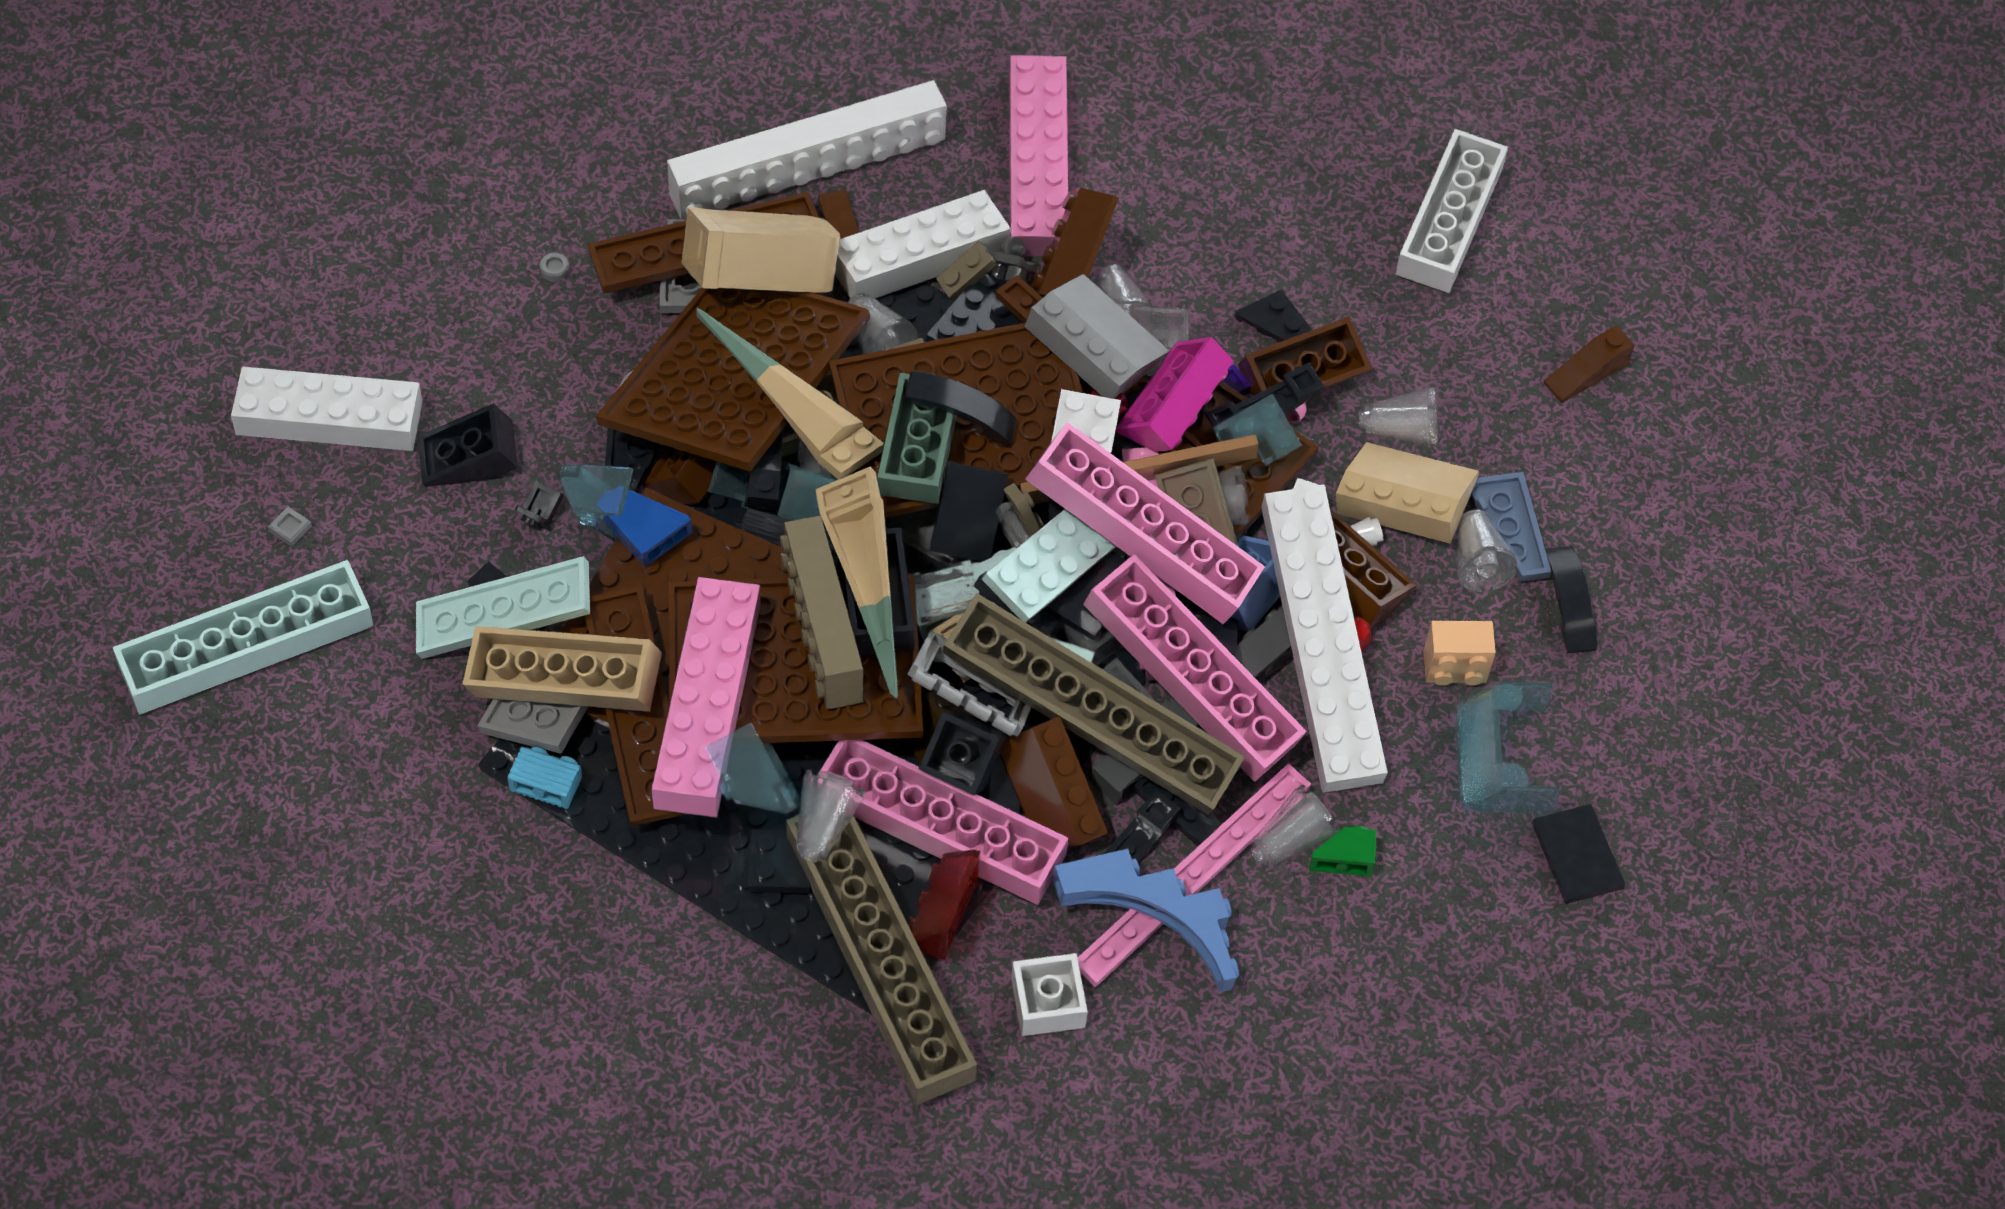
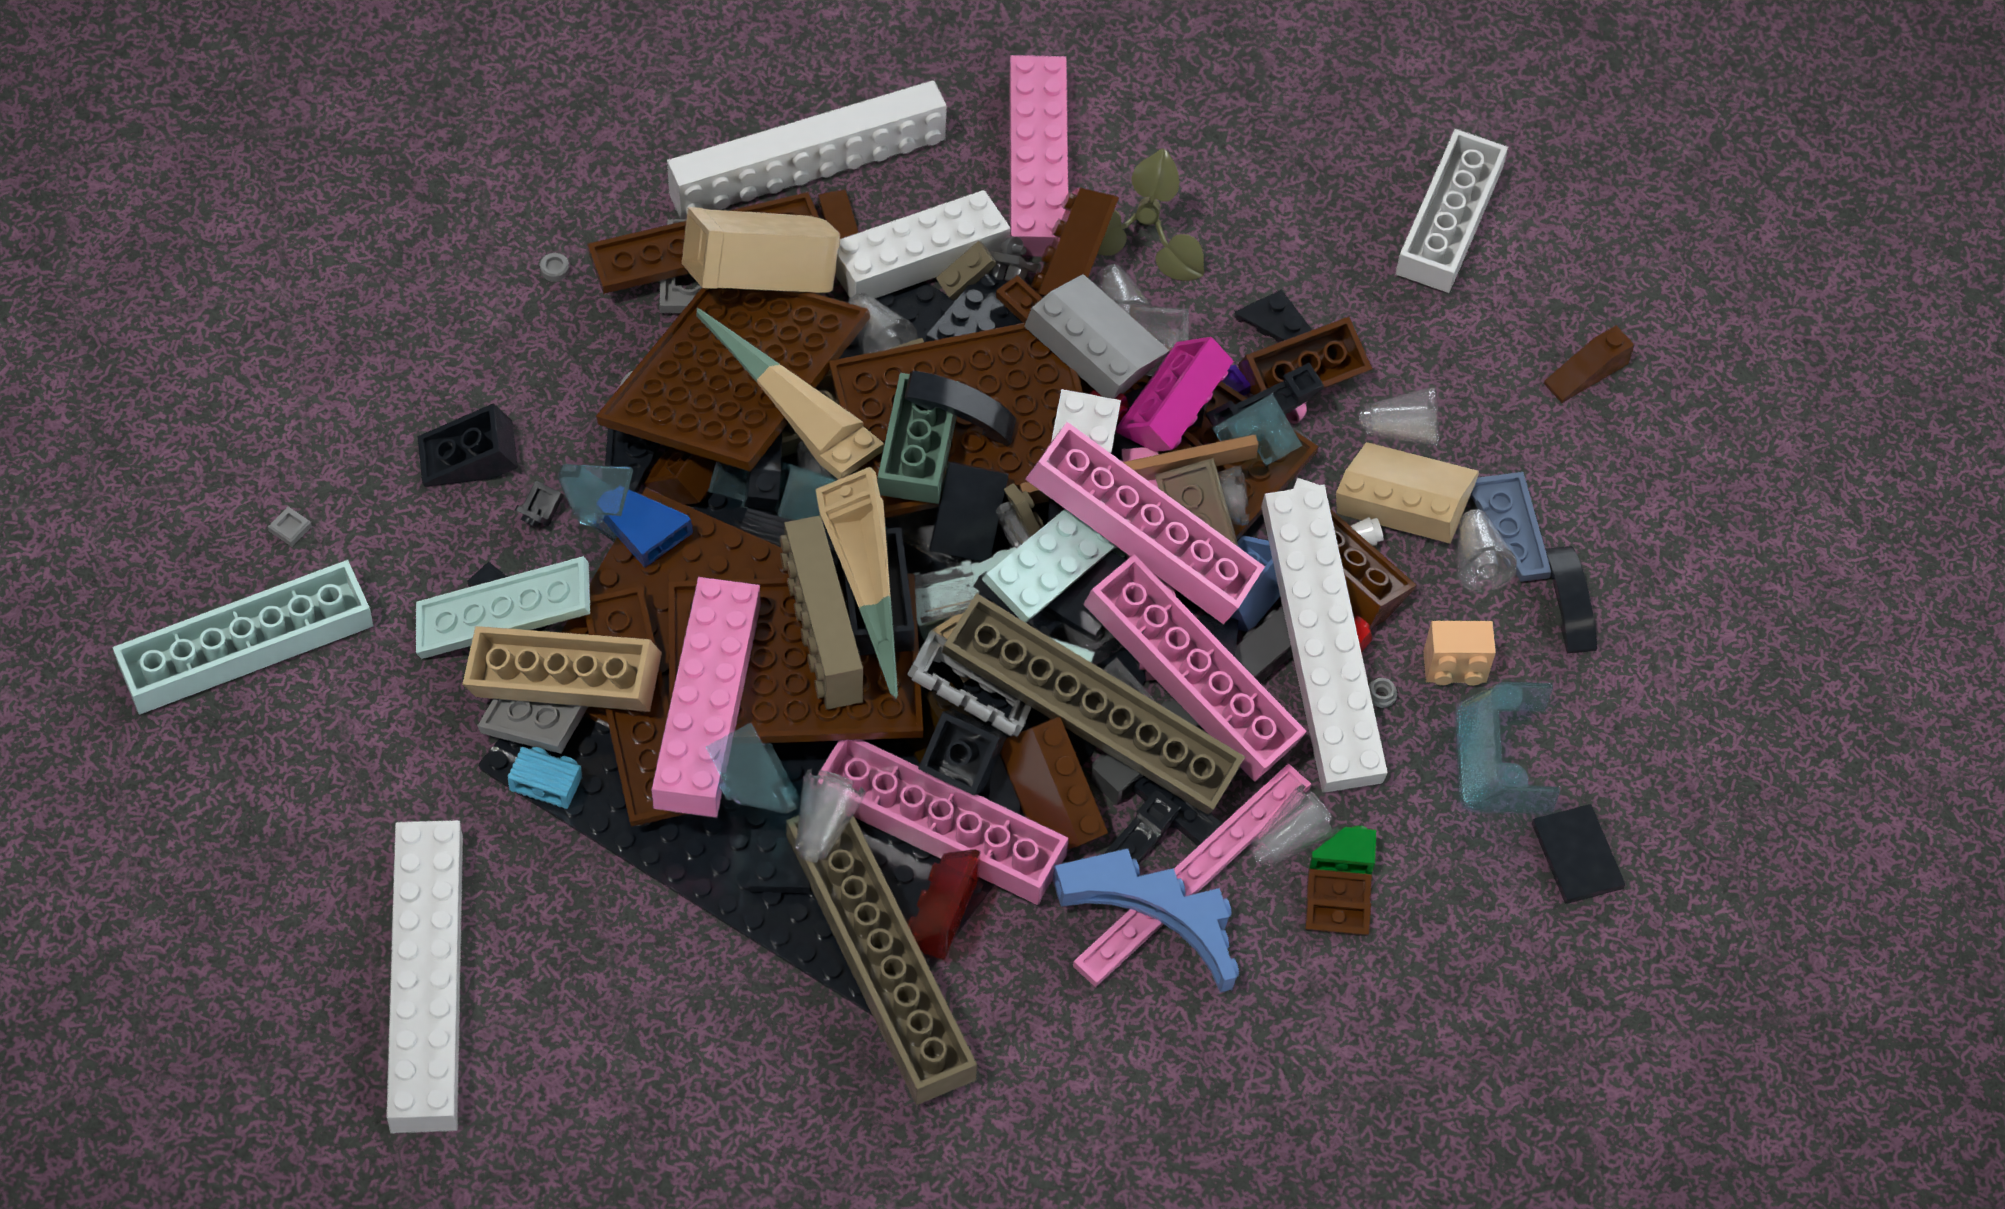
(327, 408): white brick -> none
(425, 977): none -> white brick
(1049, 994): white brick -> none
(1157, 179): none -> olive plant
(1338, 902): none -> reddish brown slope
(1386, 686): none -> light grey plate

